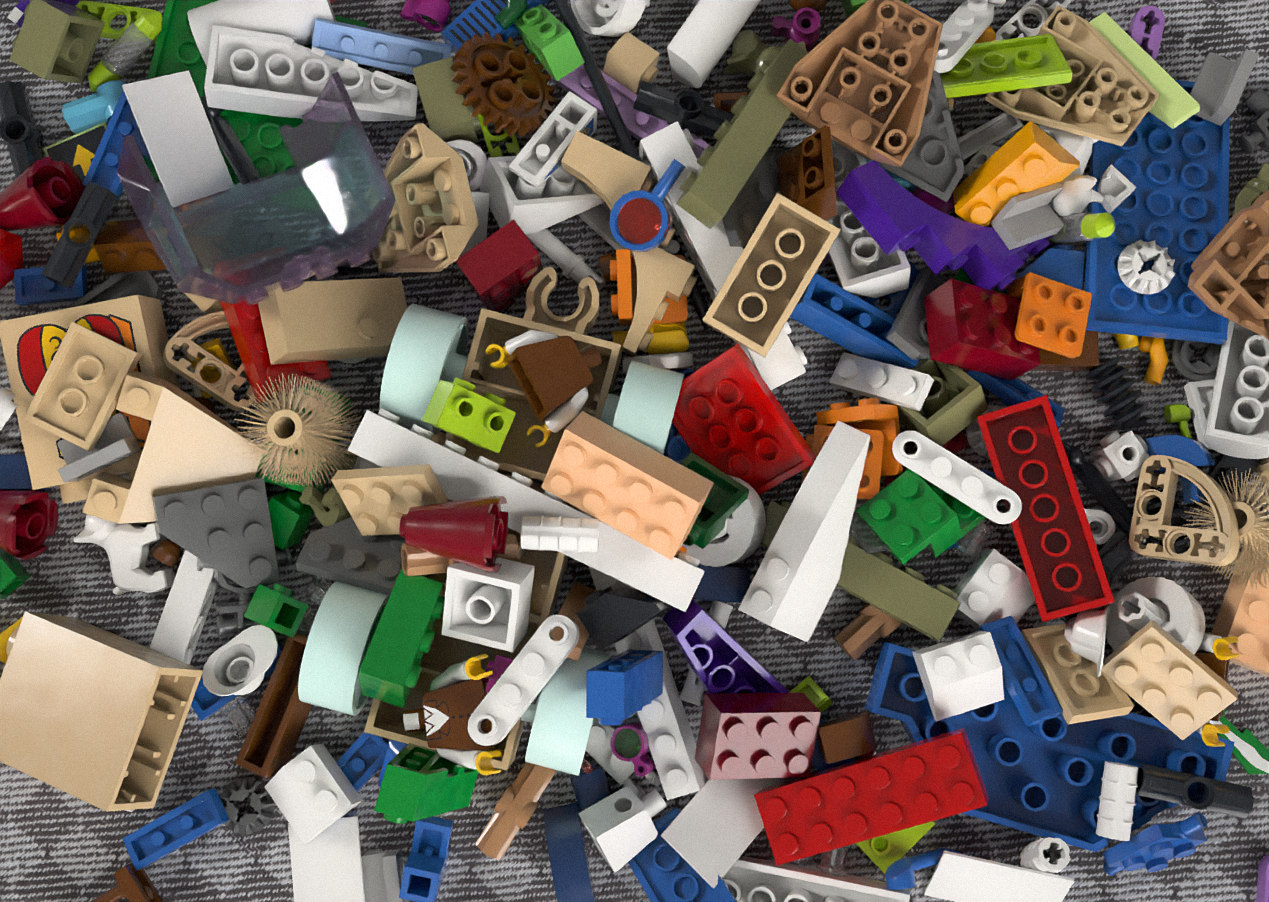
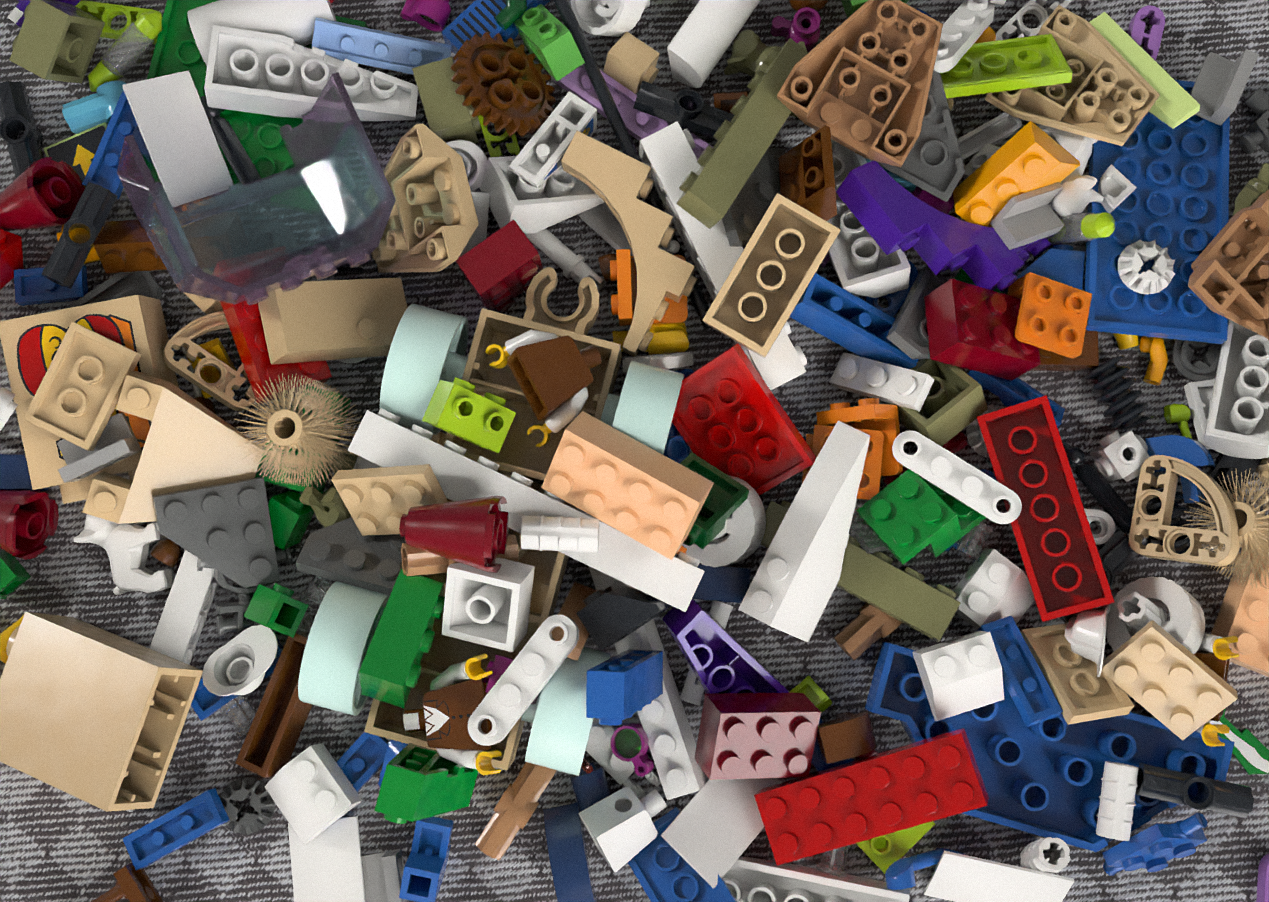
(641, 218): piece -> none

